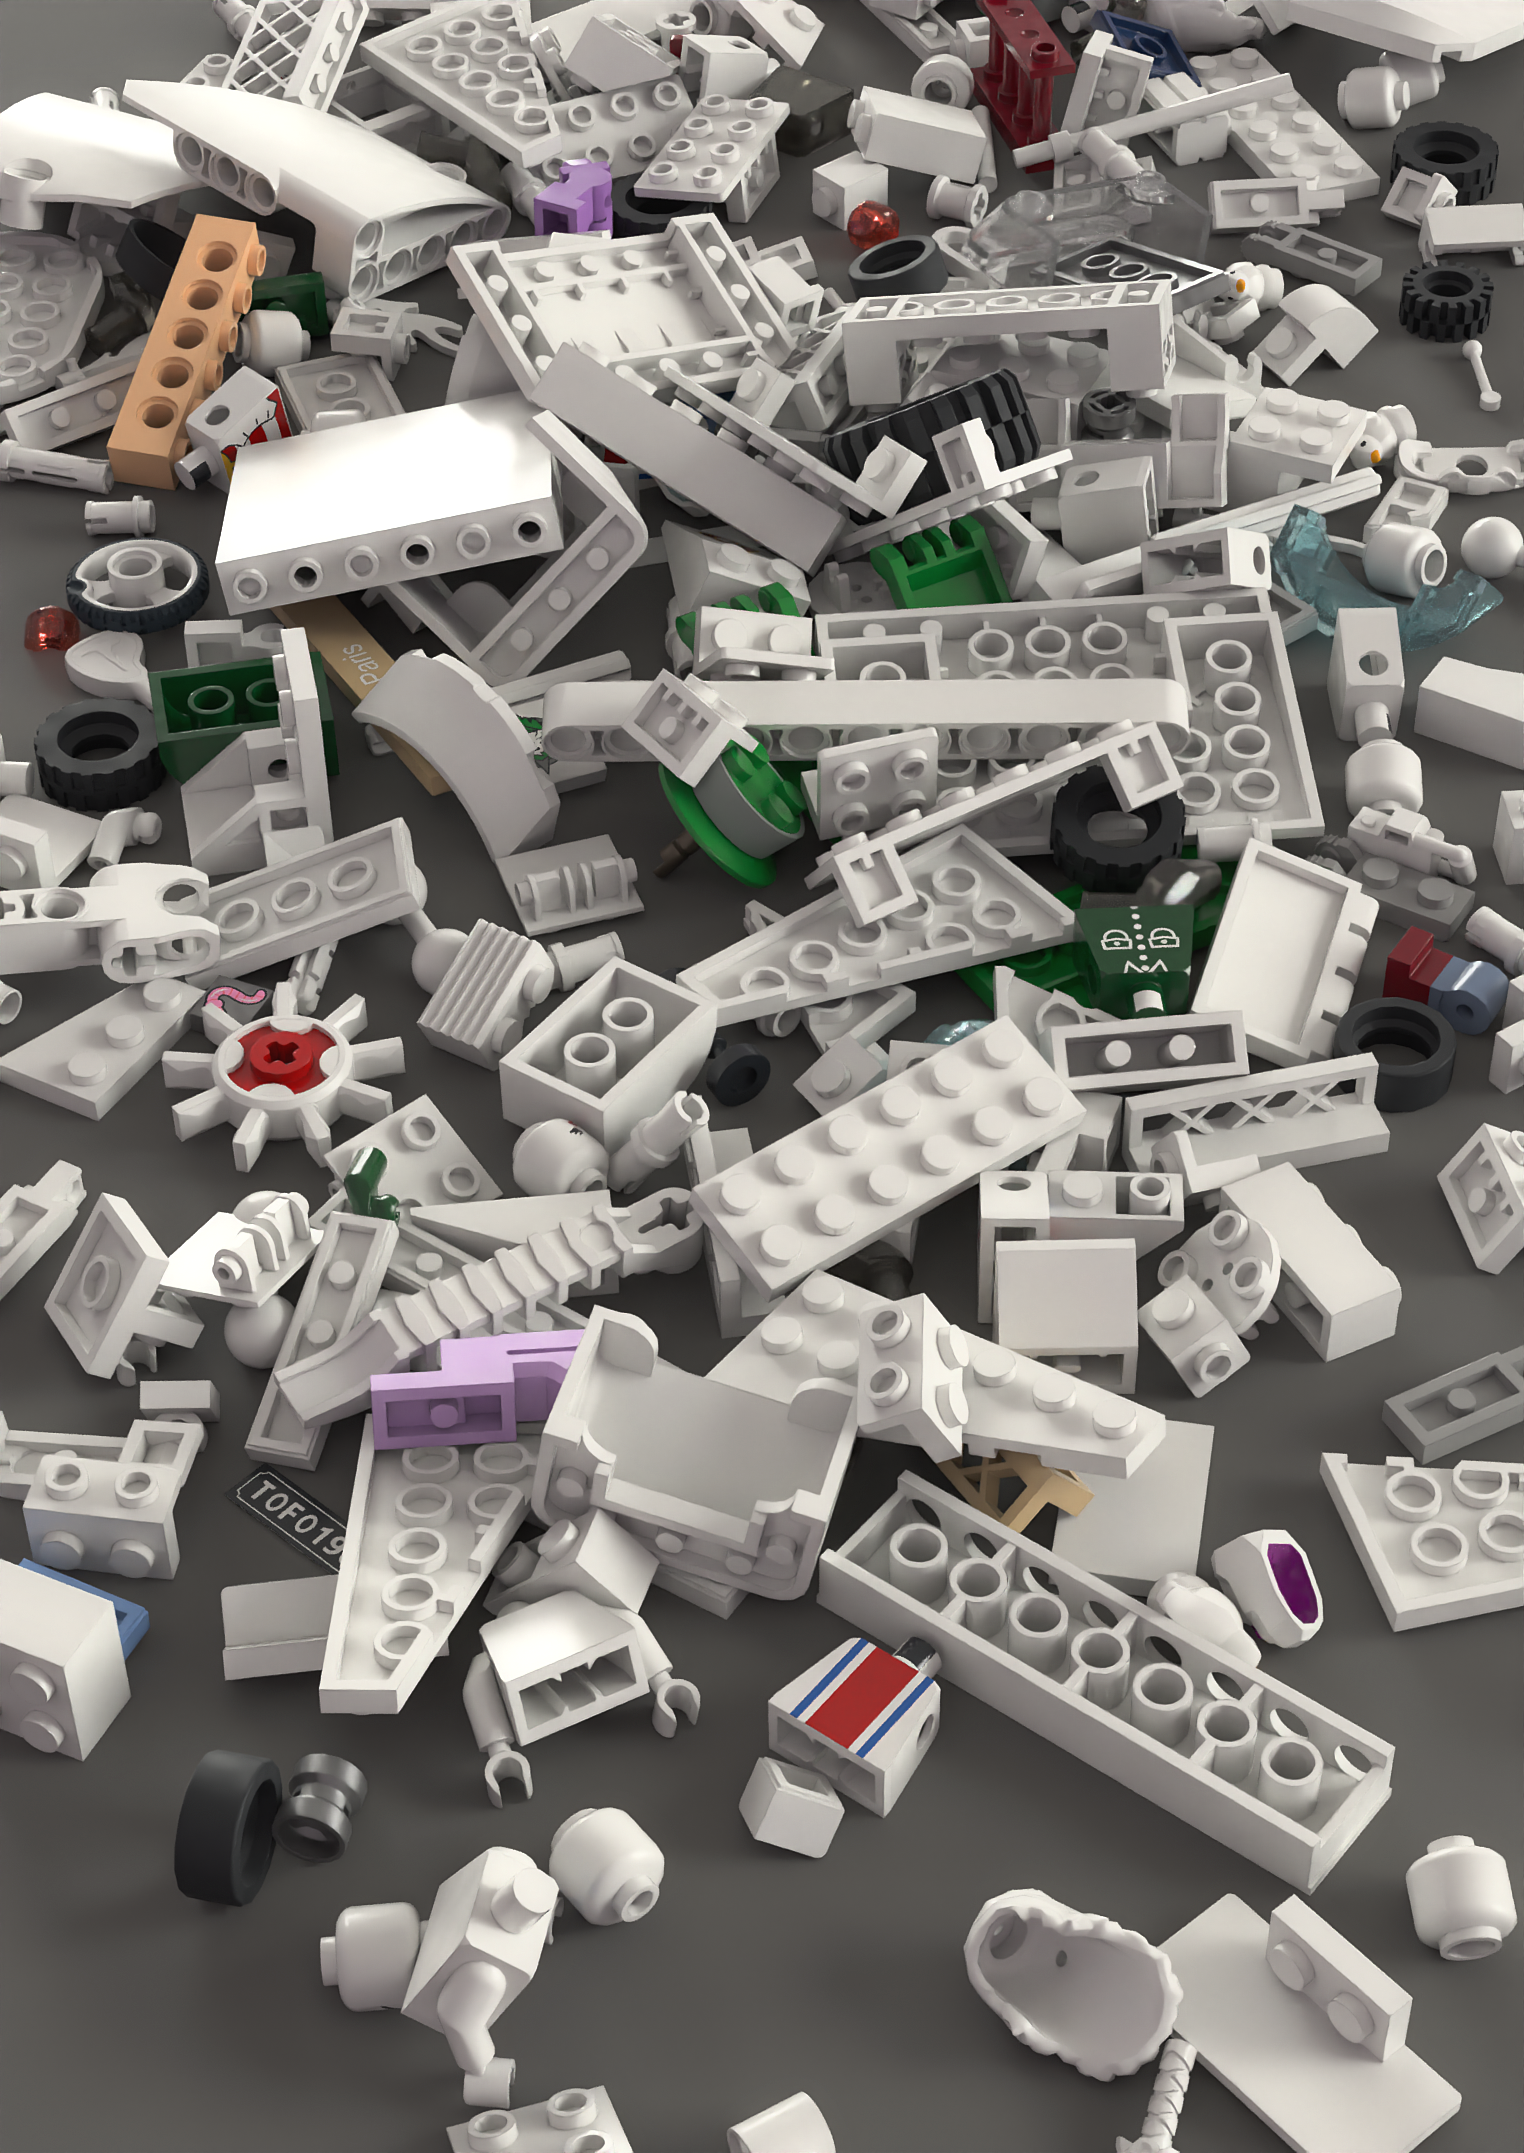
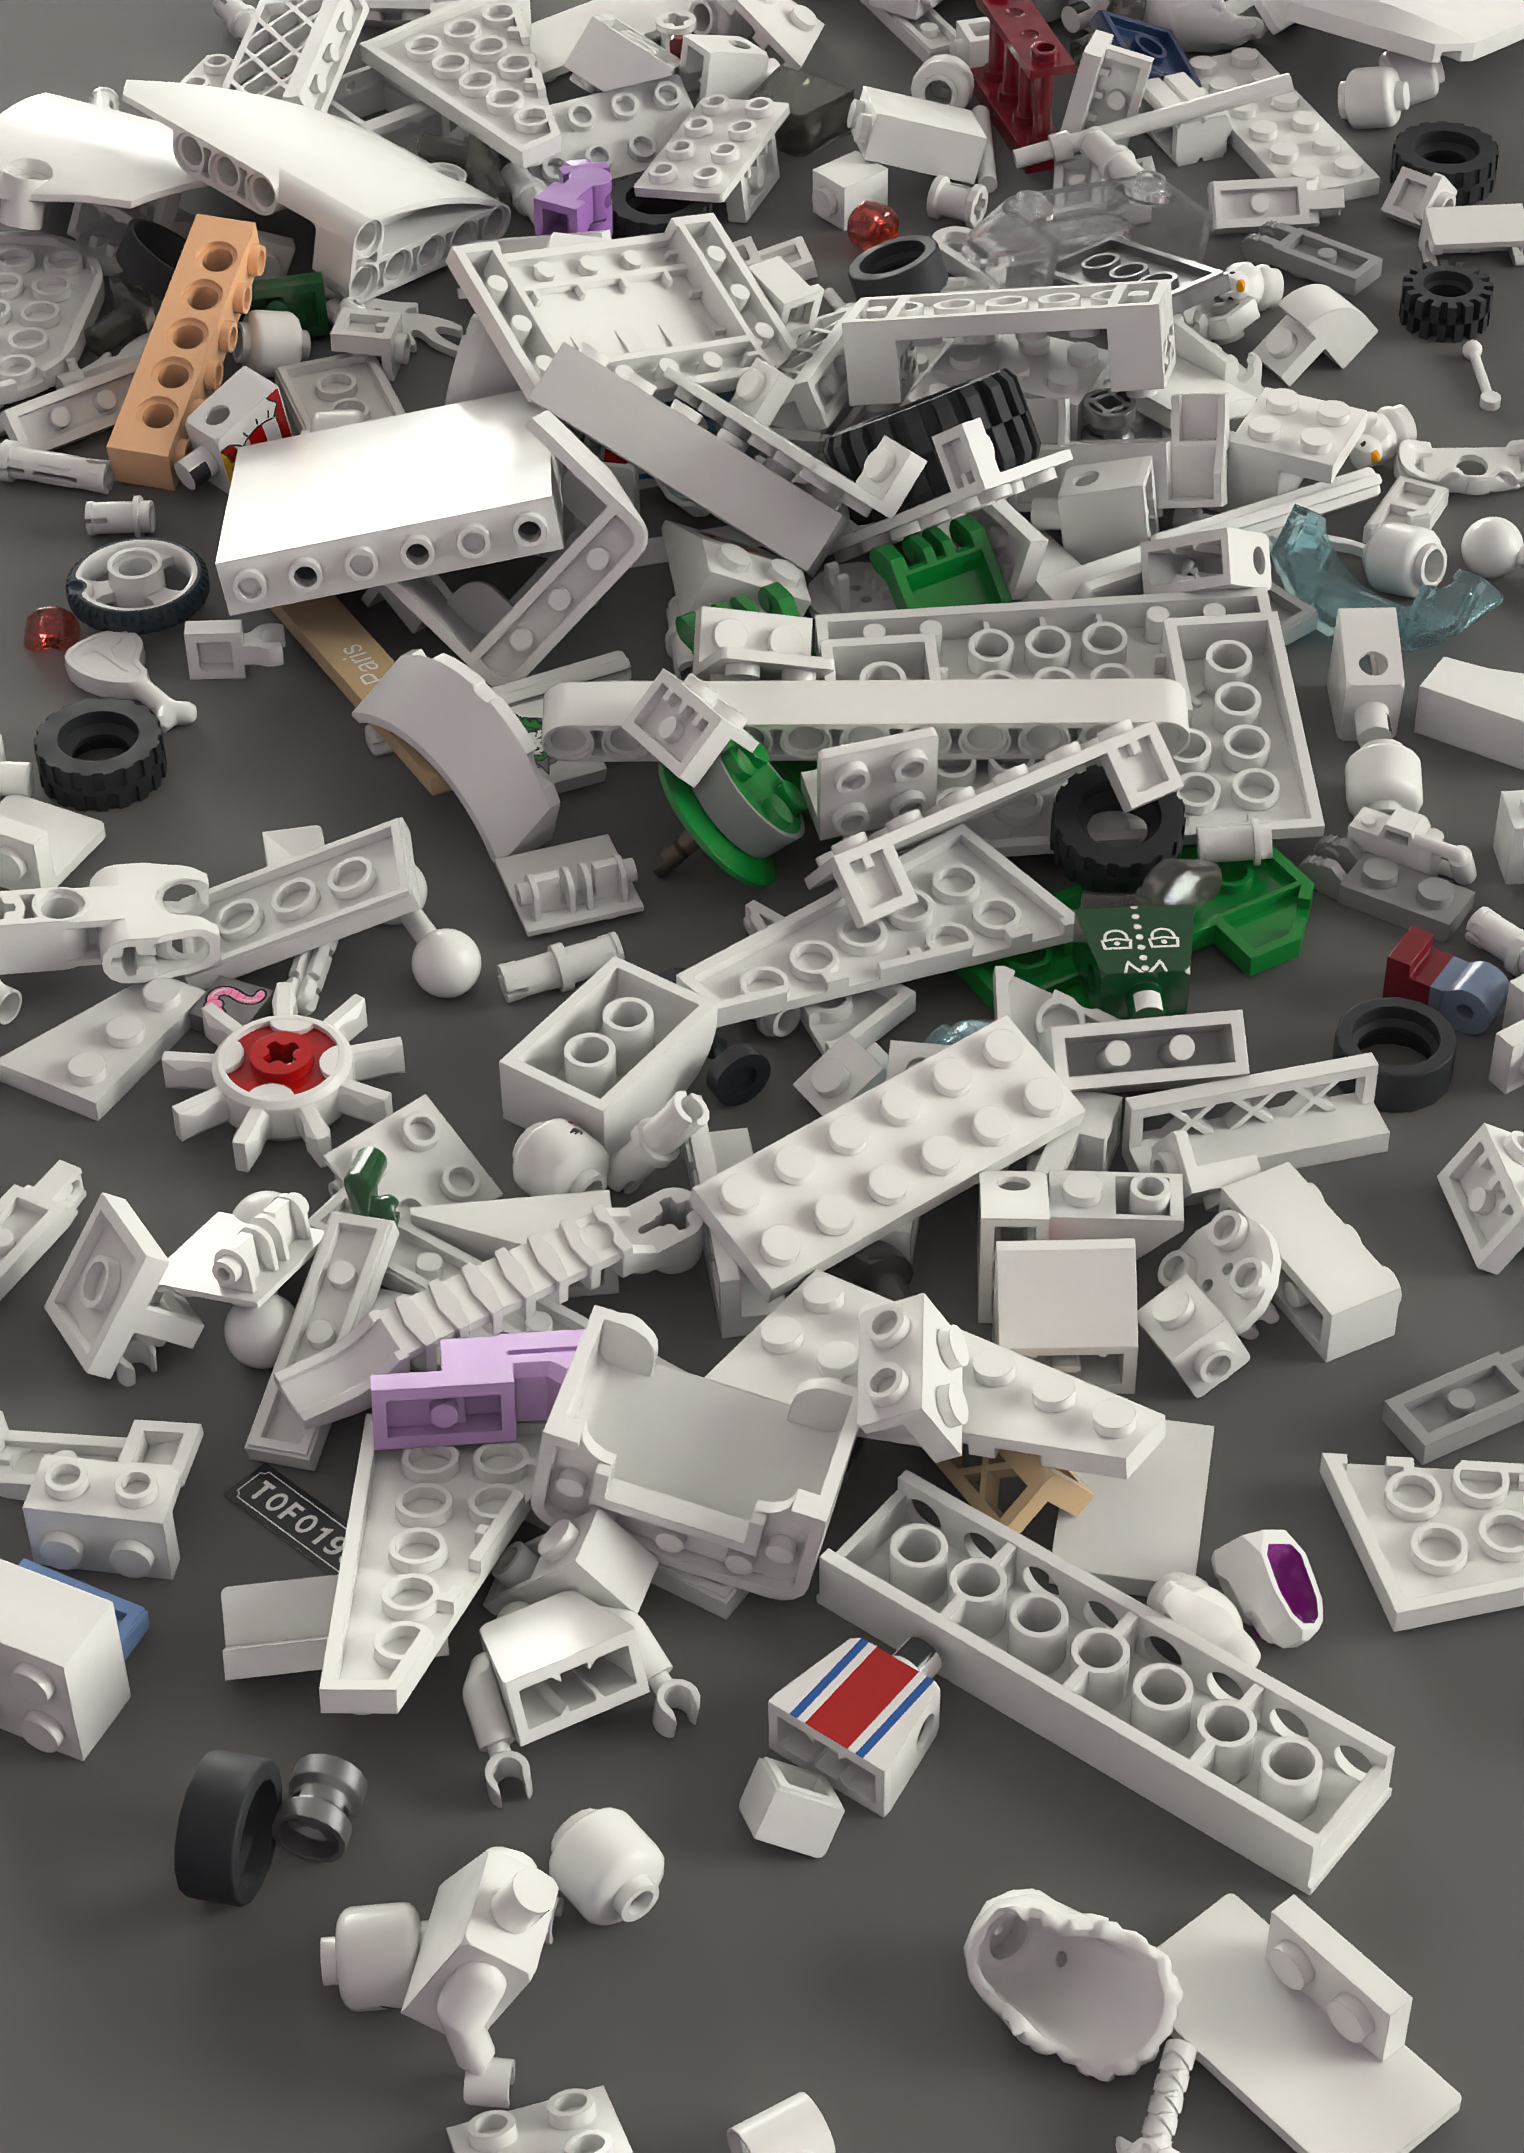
(120, 830): white arm -> none
(181, 1402): white tile -> none
(212, 705): dark green brick -> none
(243, 796): white bracket -> none
(487, 995): white brick -> none
(551, 65): white plate -> none
(1286, 954): white hinge -> none
(1461, 1899): white head -> none

